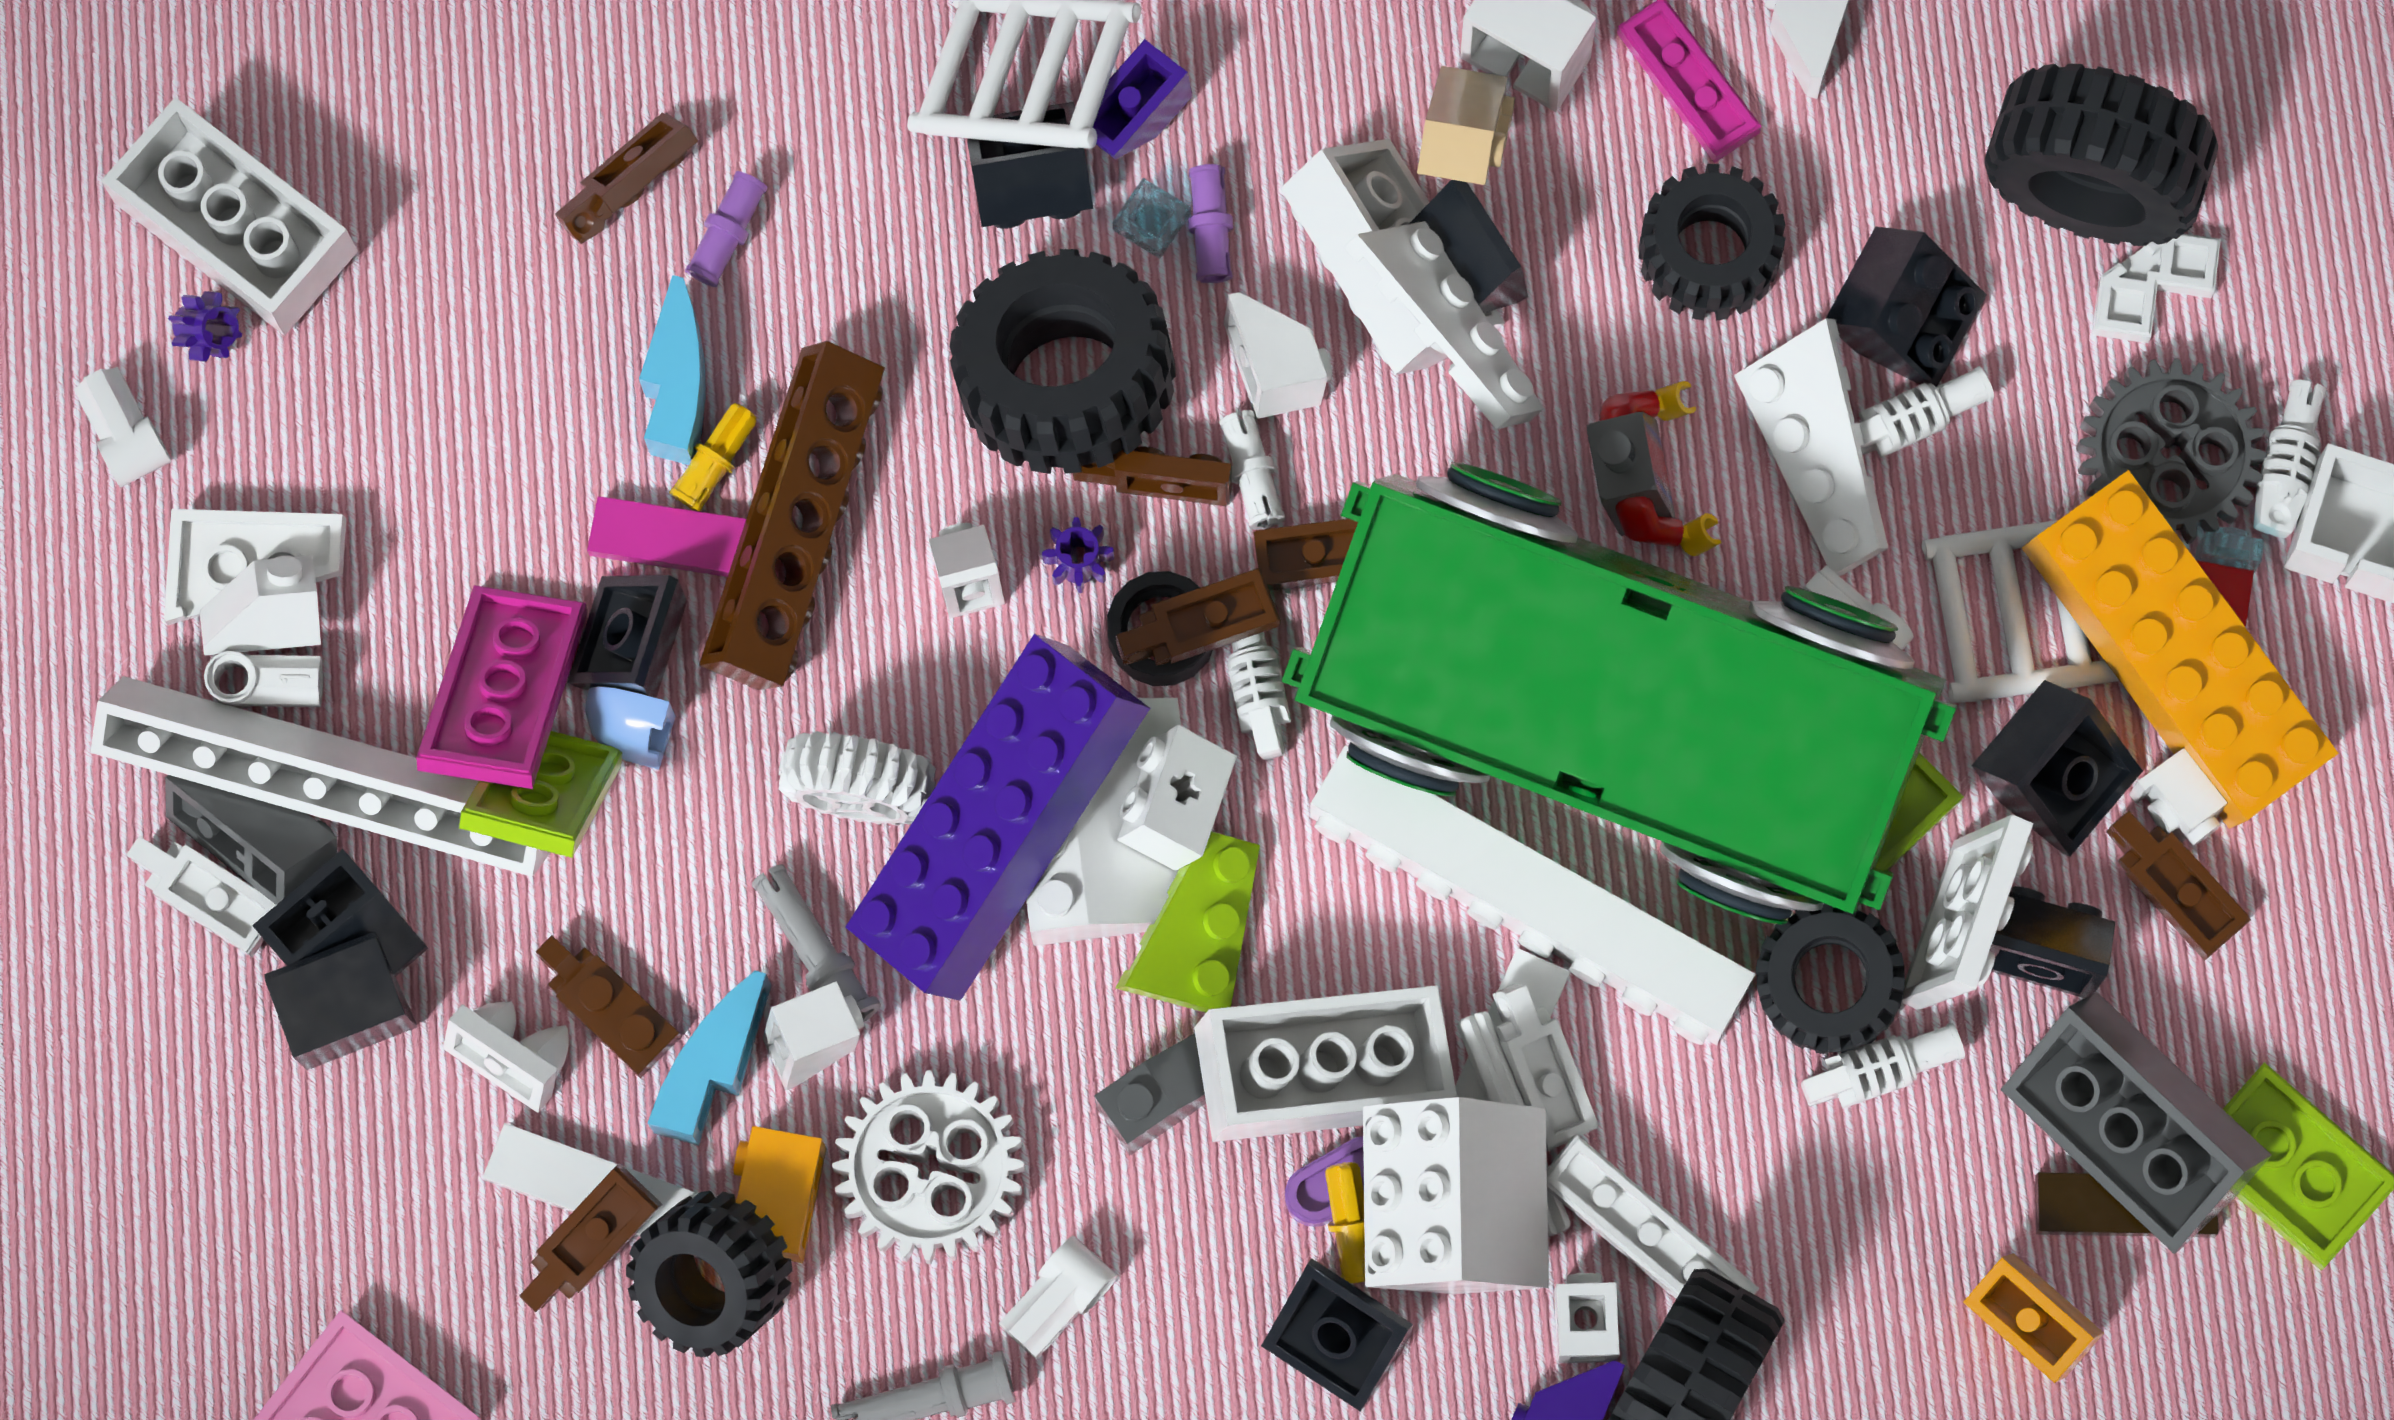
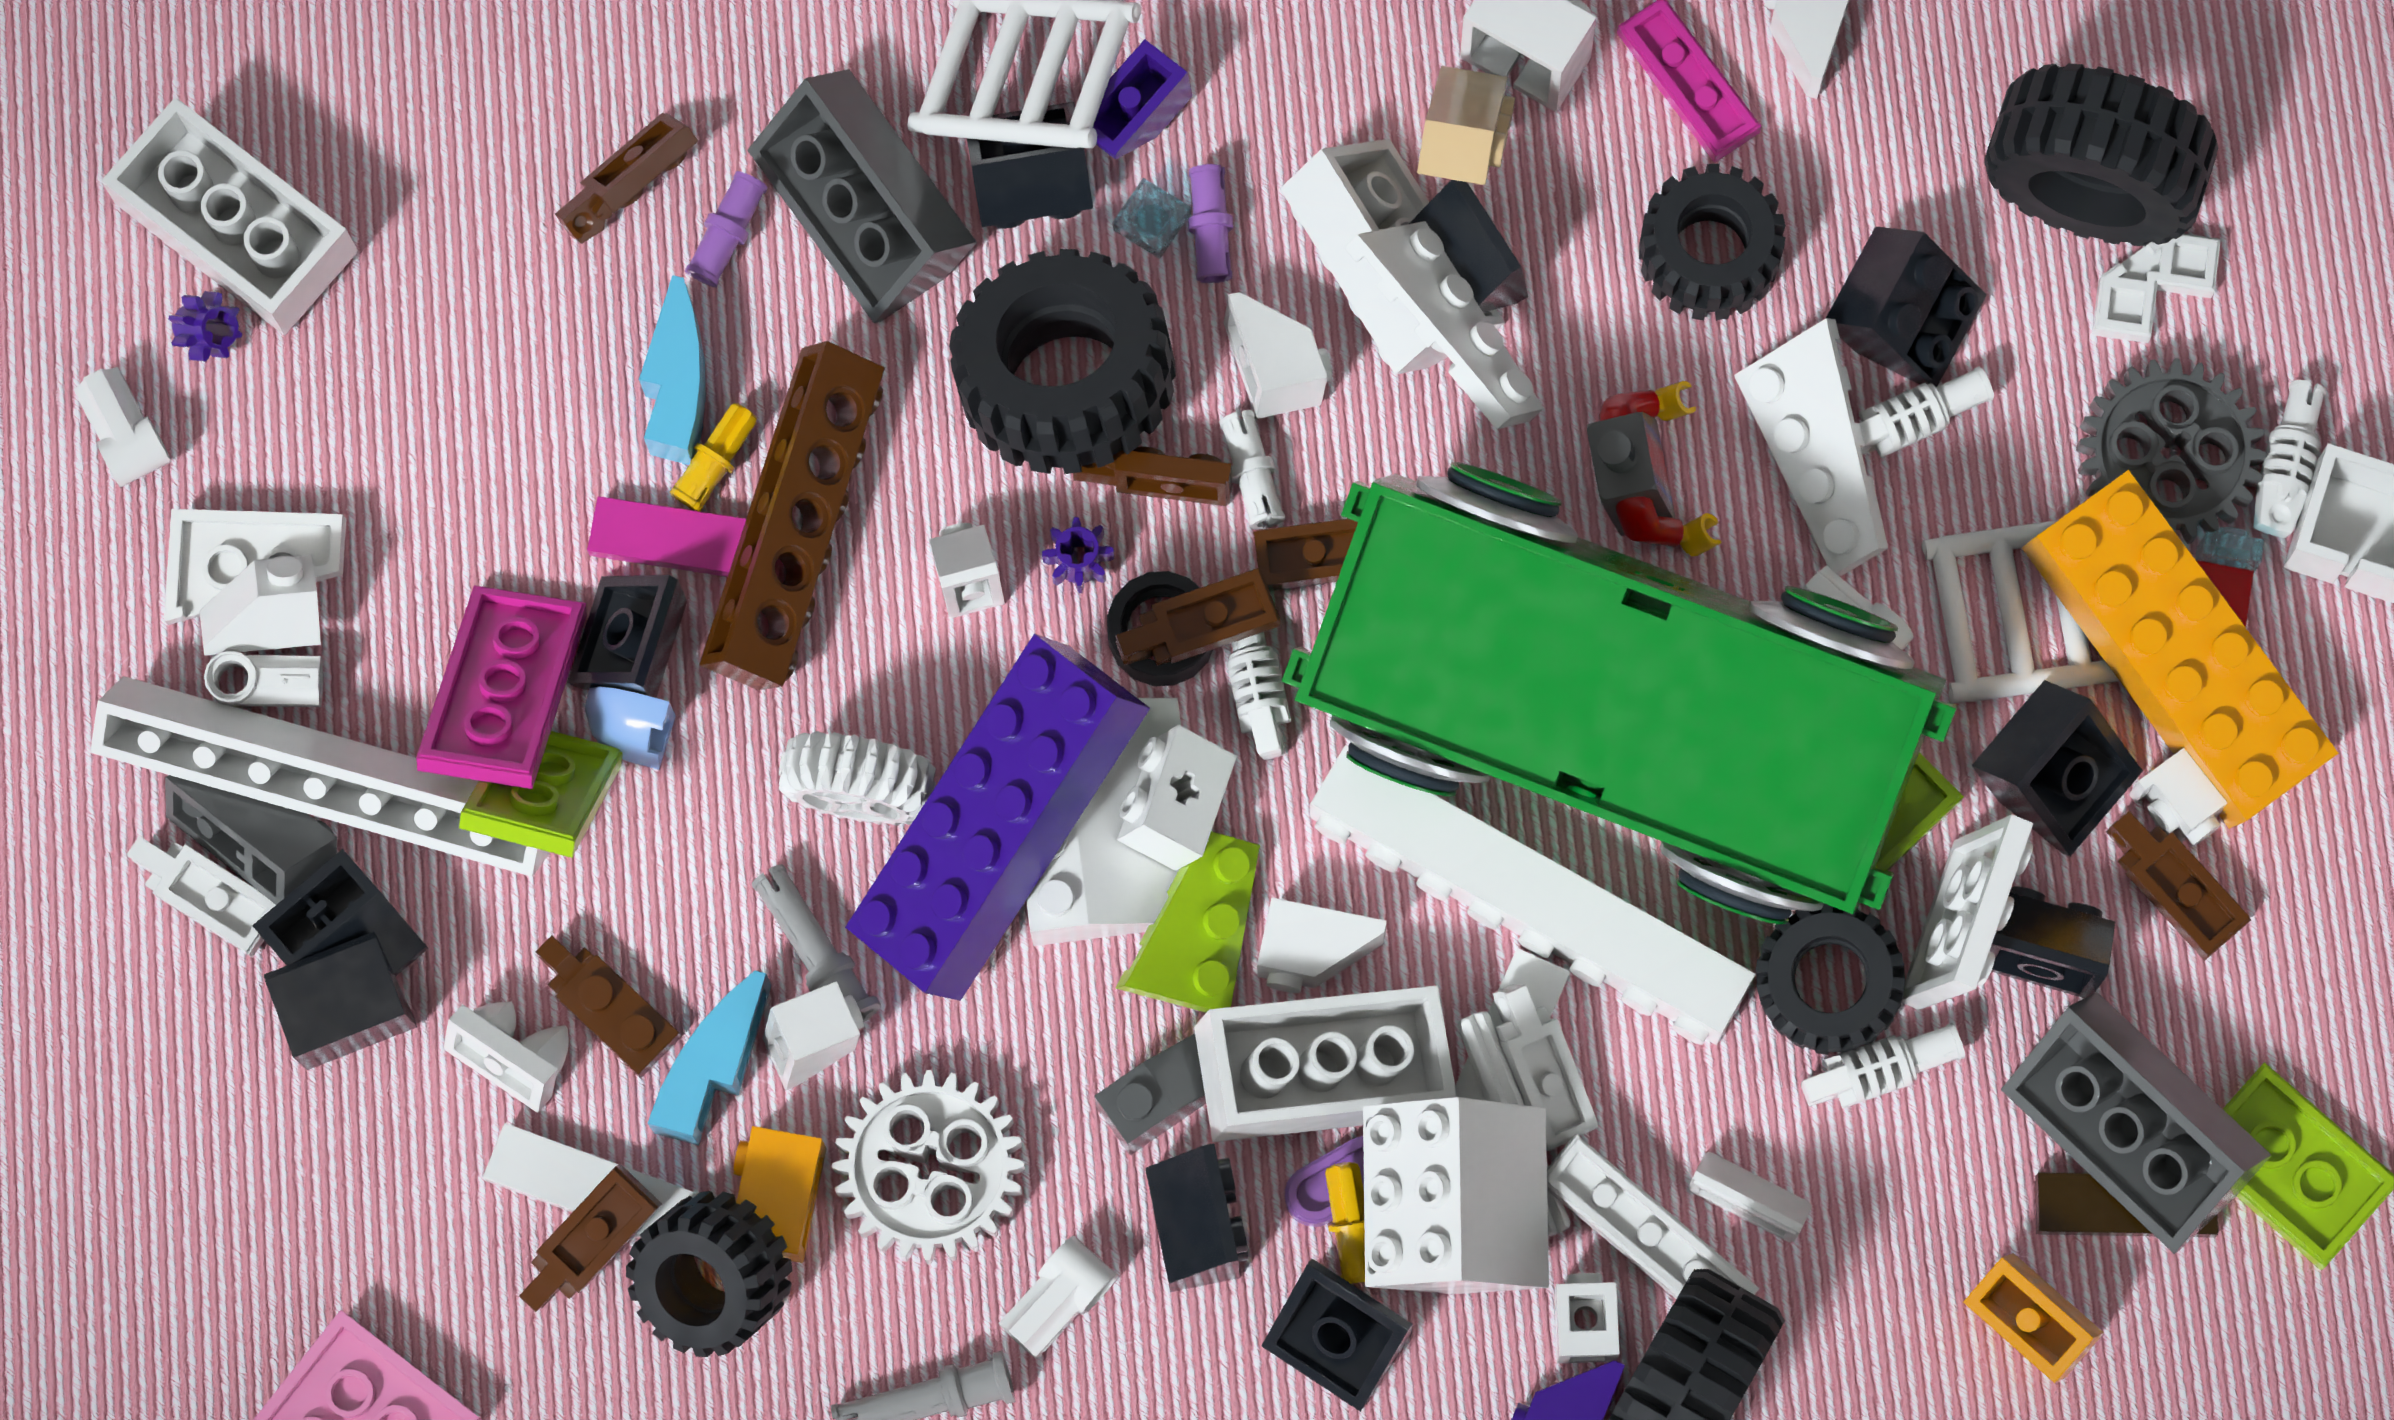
(860, 194): none -> dark grey slope
(1193, 1218): none -> black slope
(1313, 944): none -> white slope
(1750, 1197): none -> white slope

